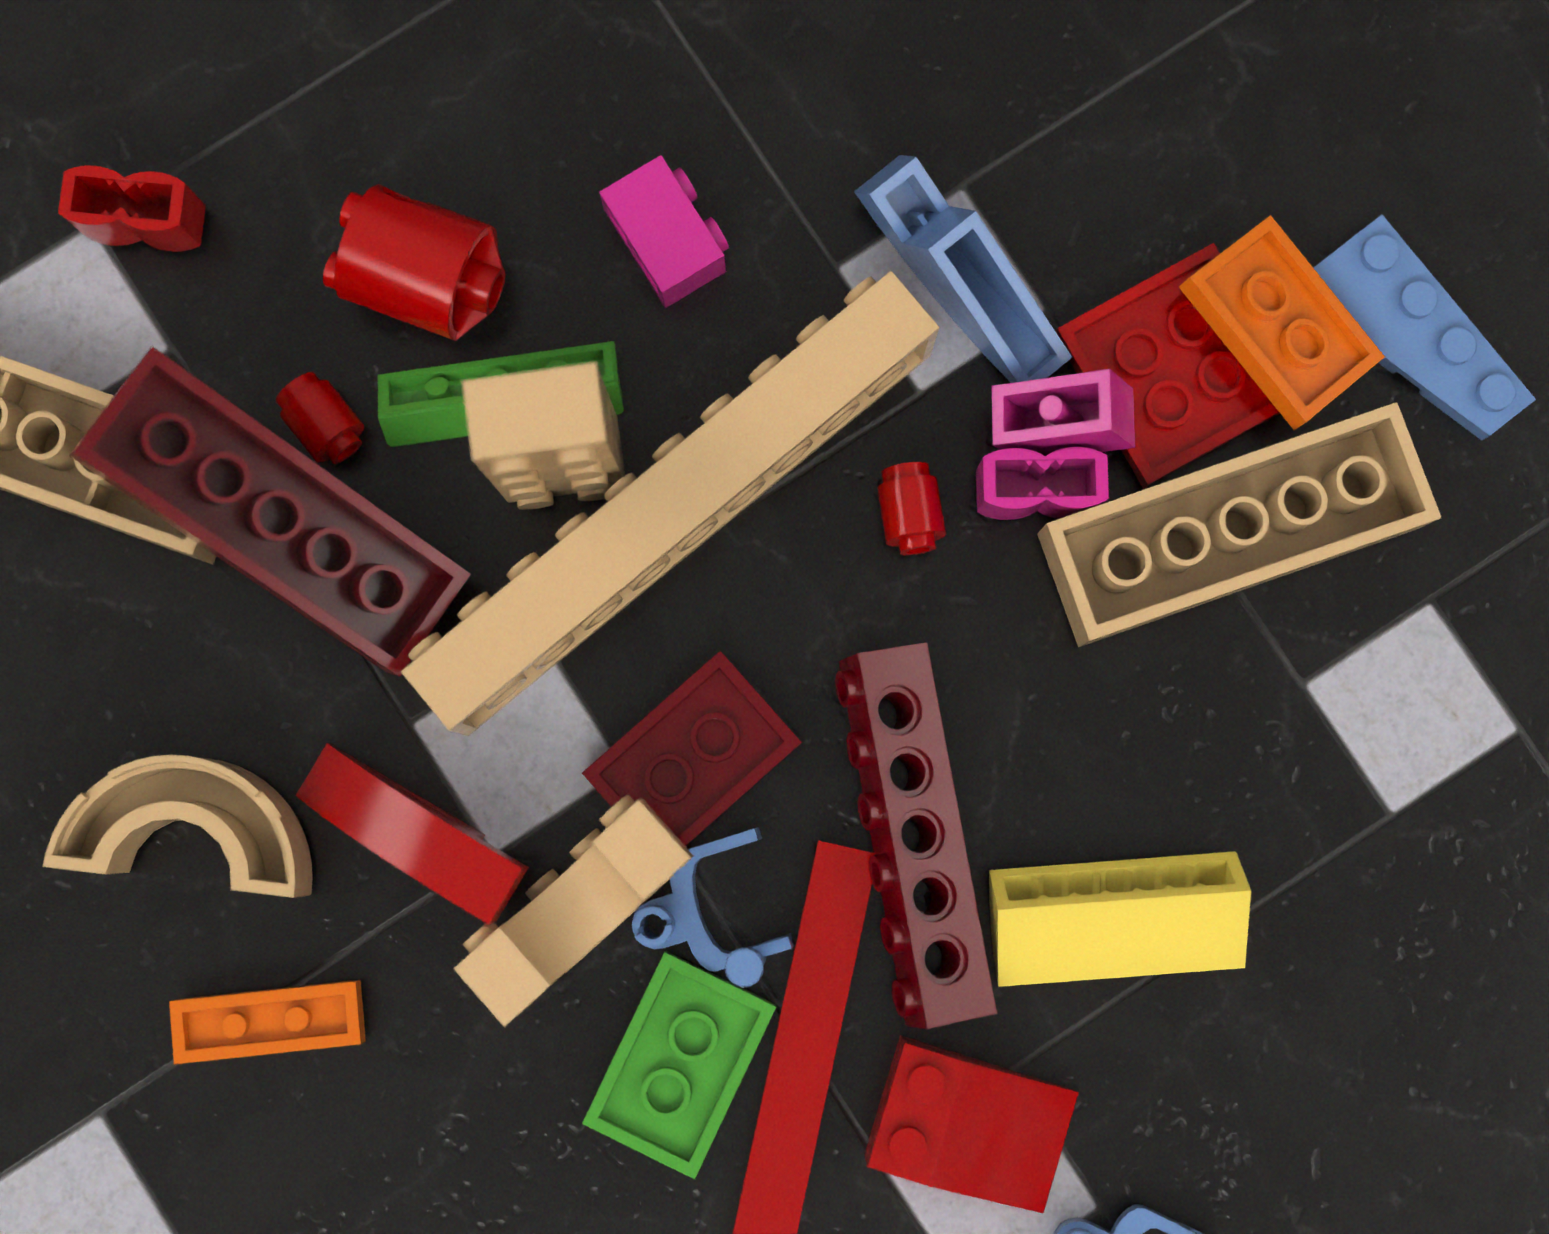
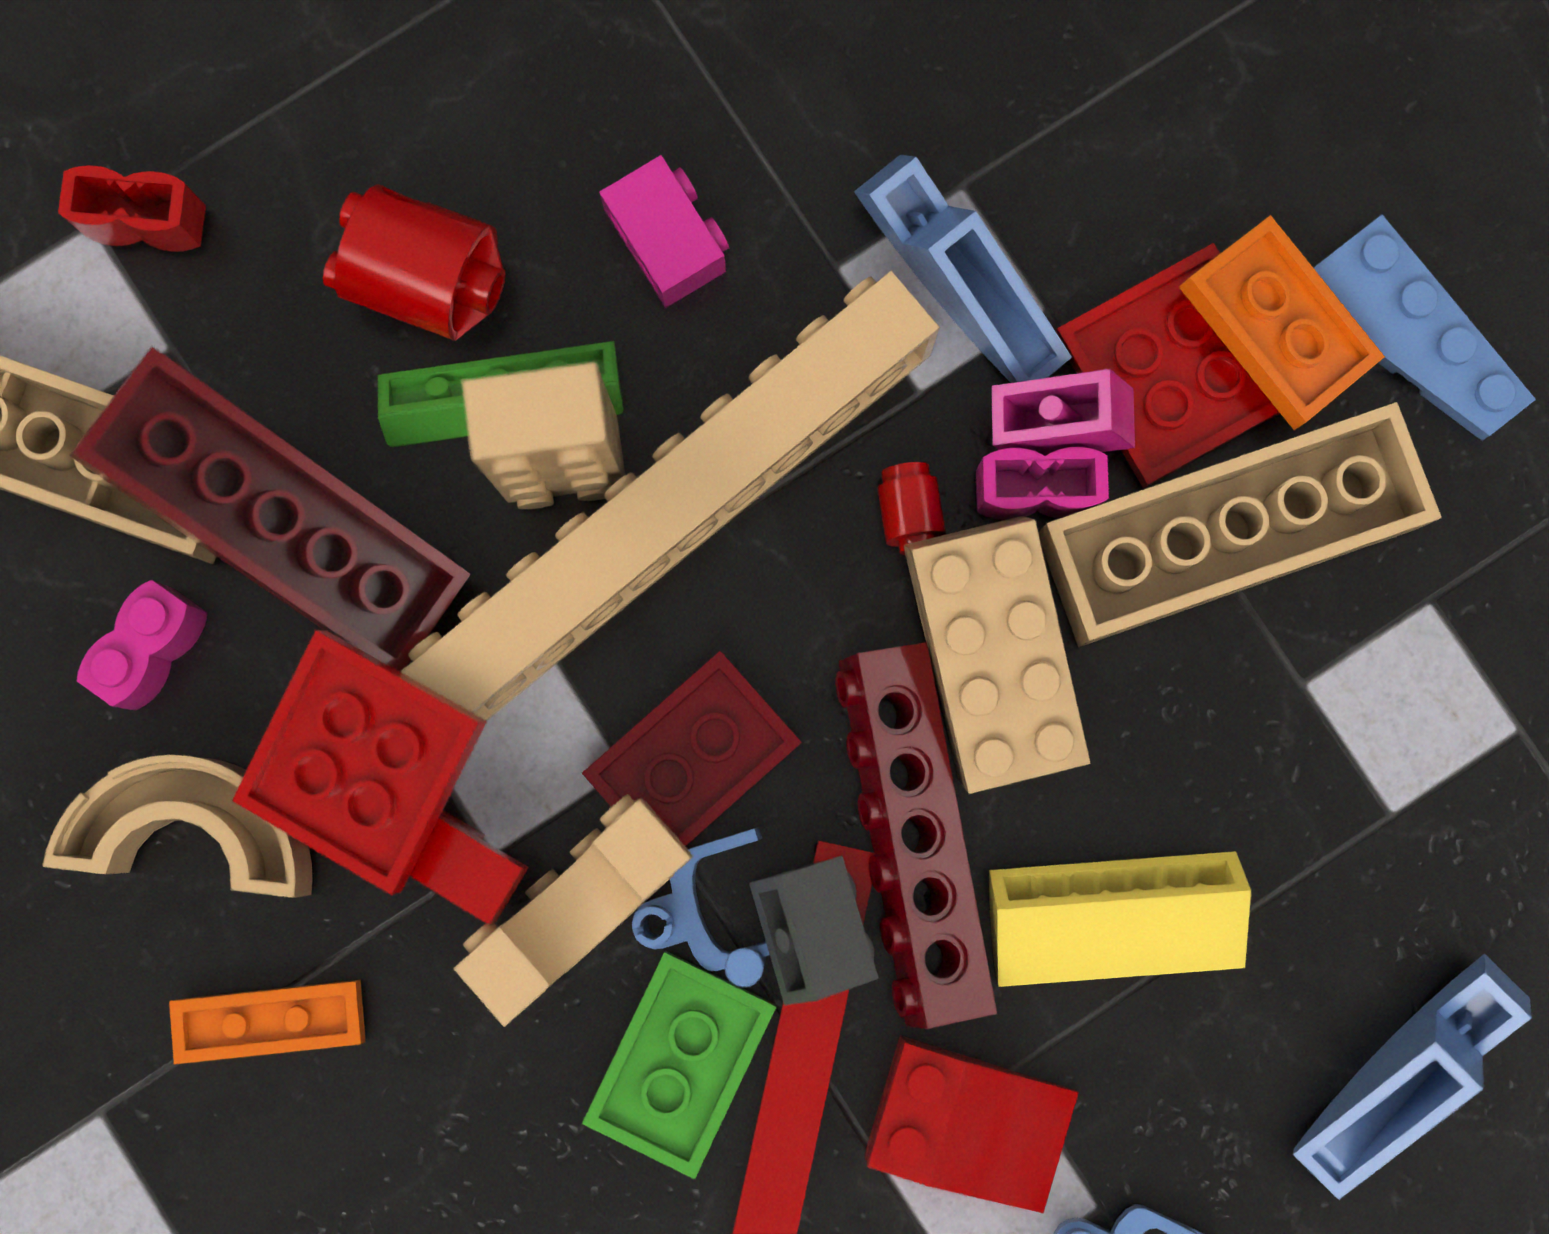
(136, 658): none -> dark pink brick
(320, 418): red brick -> none
(359, 761): none -> red plate
(814, 931): none -> dark grey brick
(997, 654): none -> tan brick
(1414, 1078): none -> medium blue slope

